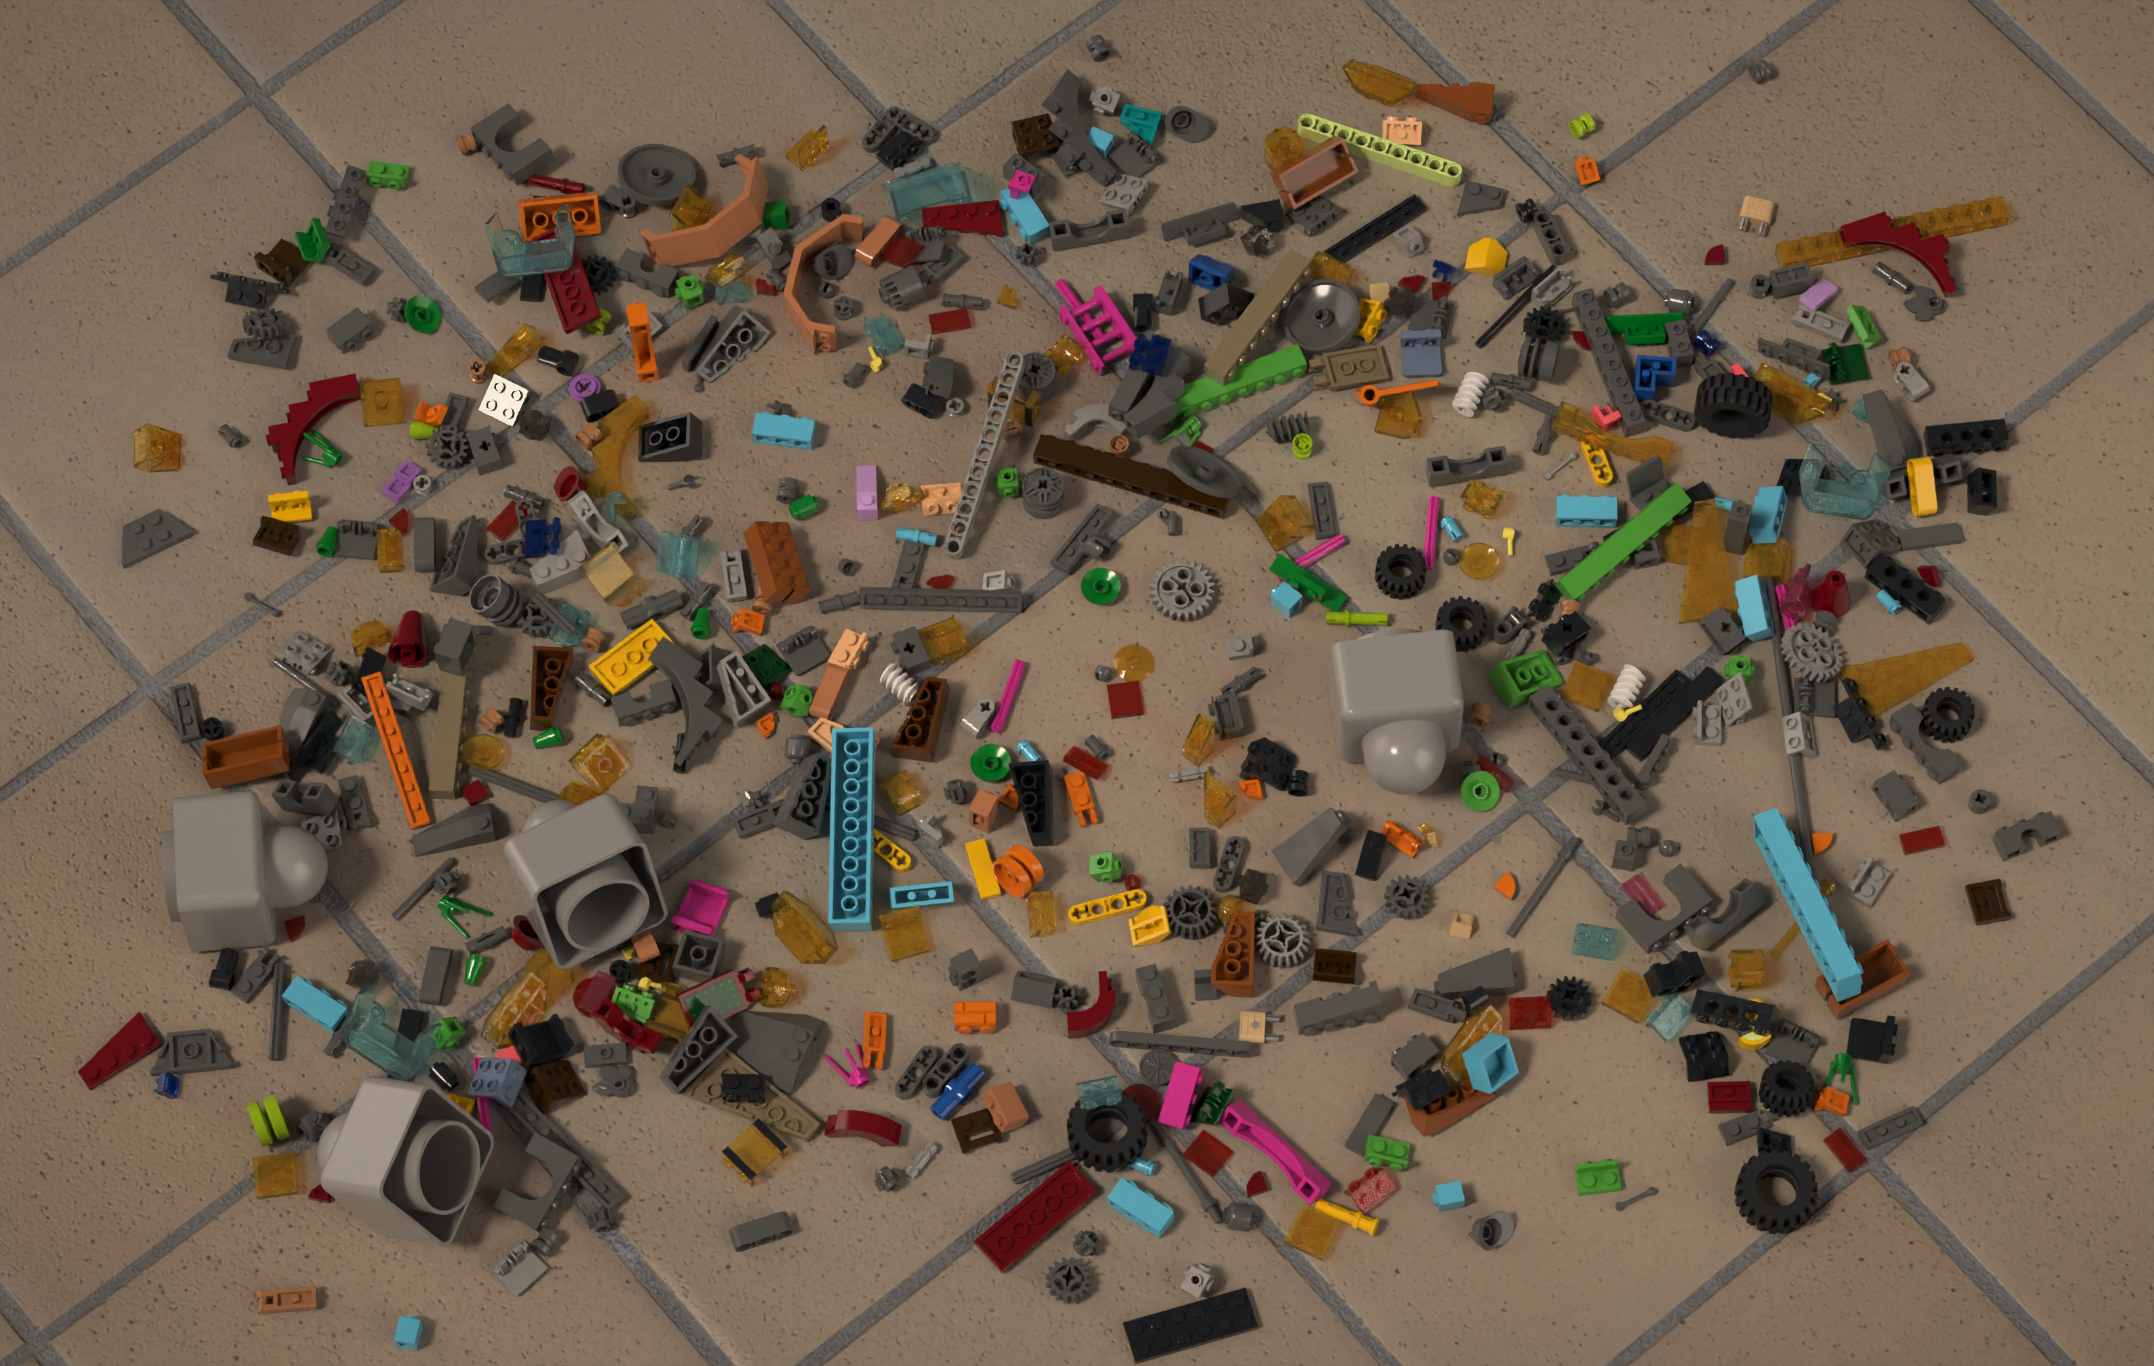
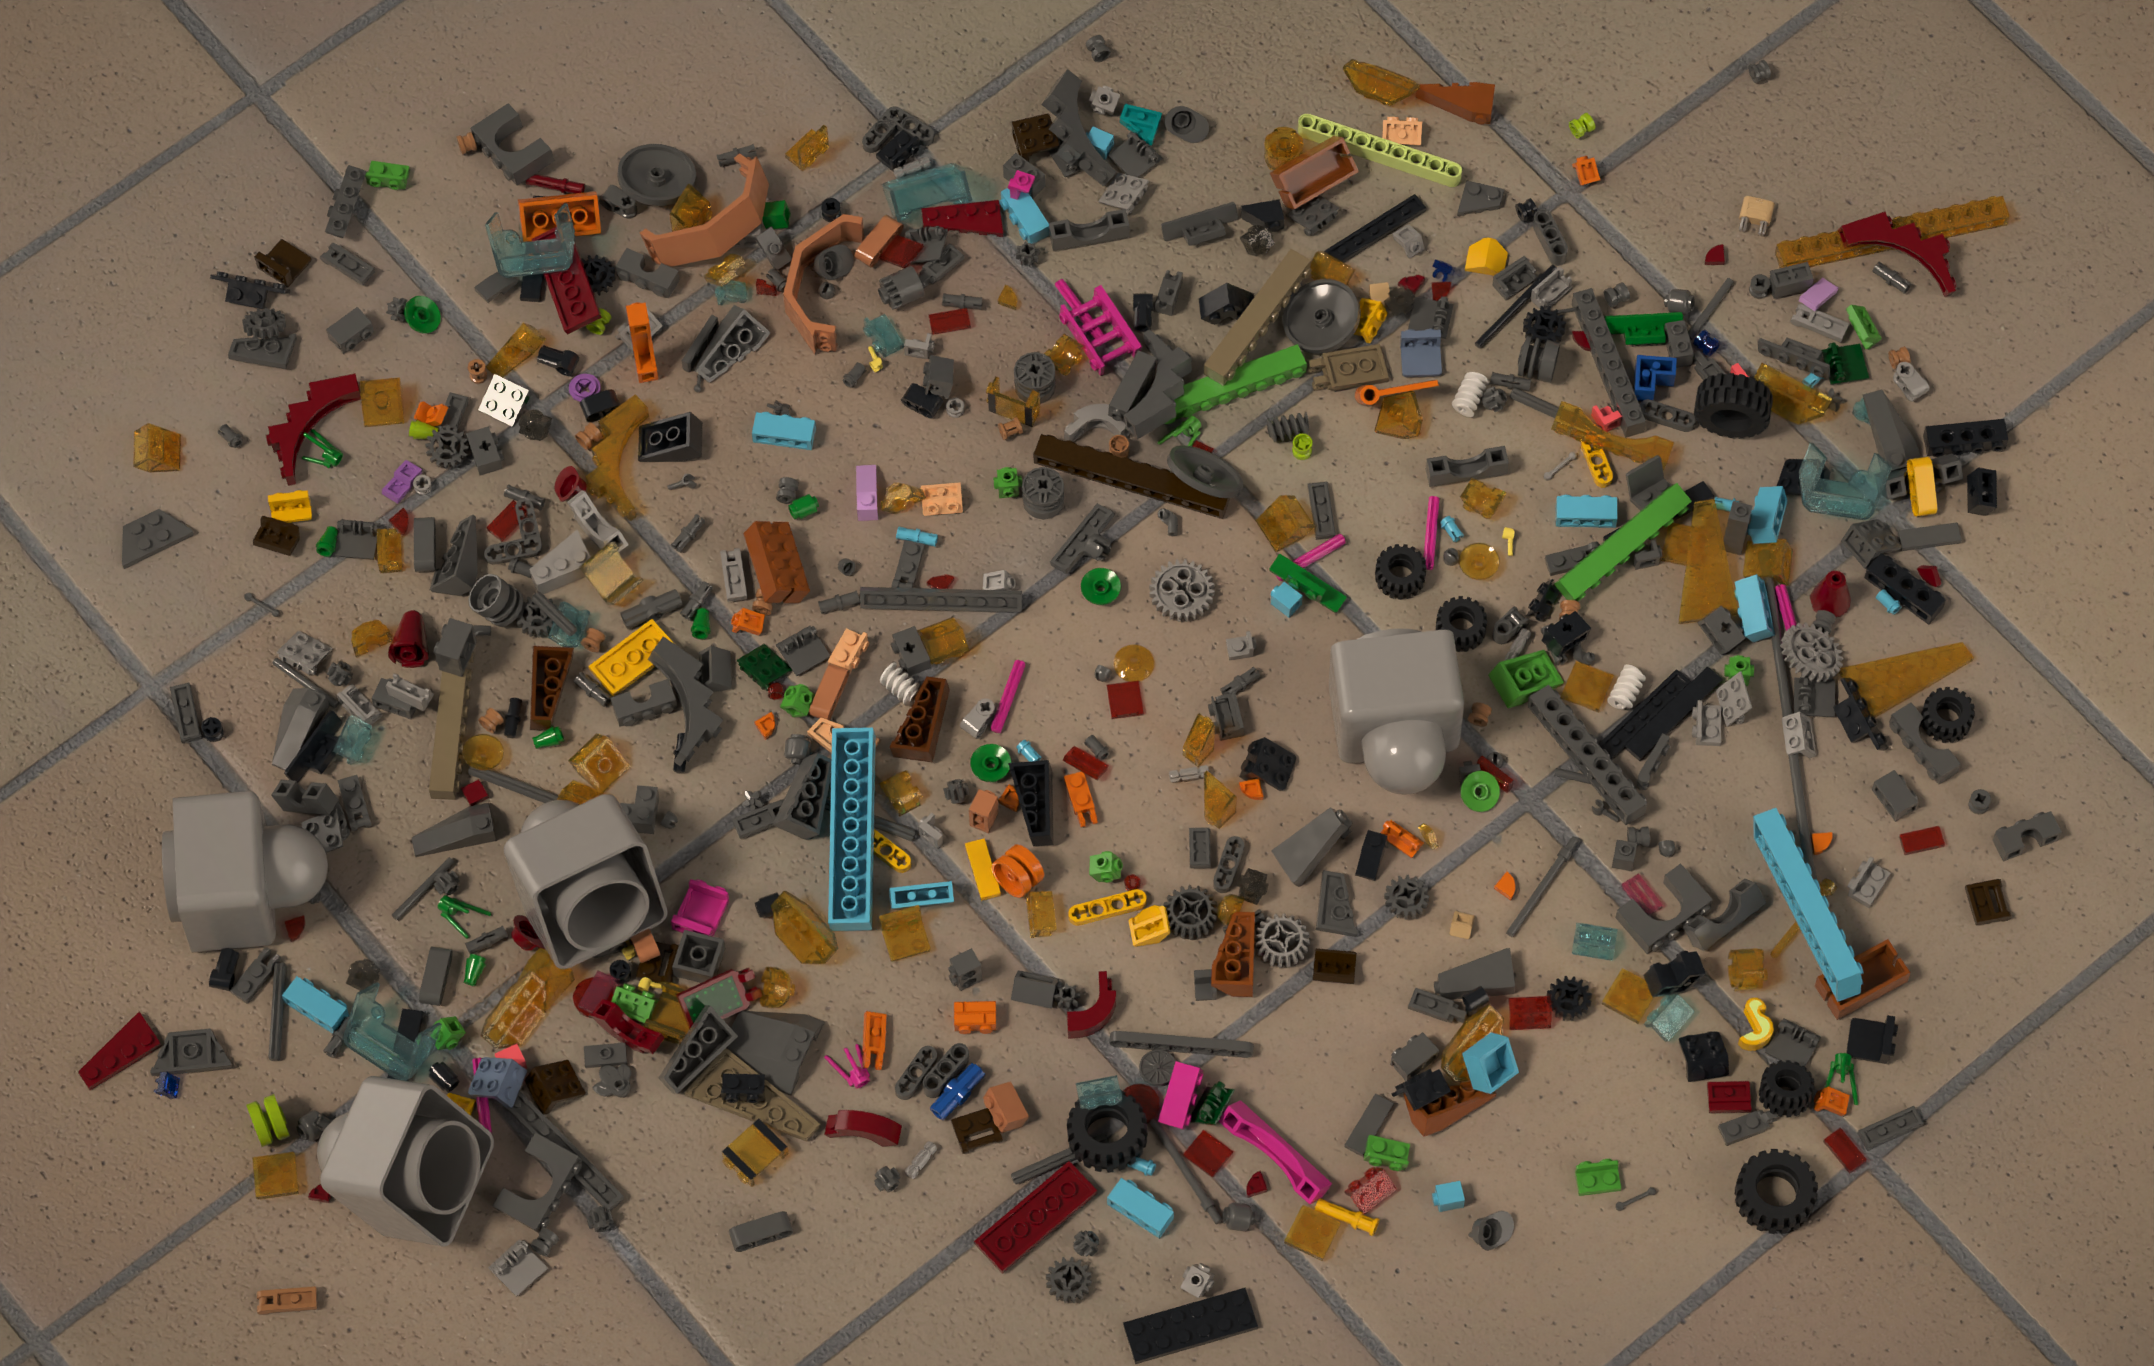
(245, 757): dark orange piece -> none
(314, 242): green bracket -> none
(371, 663): black hinge -> none
(396, 751): orange tile -> none
(408, 1332): medium azure brick -> none
(536, 537): clear blue plate -> none
(541, 1042): black panel -> none
(613, 498): clear light blue bracket -> none
(677, 554): clear light blue plate -> none
(689, 291): bright green brick -> none
(741, 688): light grey wedge -> none
(839, 305): dark grey wheel -> none
(983, 445): light grey beam -> none
(1155, 357): clear blue plate -> none
(1155, 998): dark grey arch -> none
(1209, 273): blue slope -> none
(1253, 1026): tan piece -> none
(1298, 782): black wheel -> none
(1338, 1010): dark grey wedge -> none
(1361, 618): lime pin -> none
(1544, 435): dark grey pin -> none
(1621, 715): light yellow hand -> none
(1706, 1001): black brick -> none
(1770, 1140): black slope -> none
(1797, 596): clear pink bracket -> none
(1922, 302): dark grey plate -> none

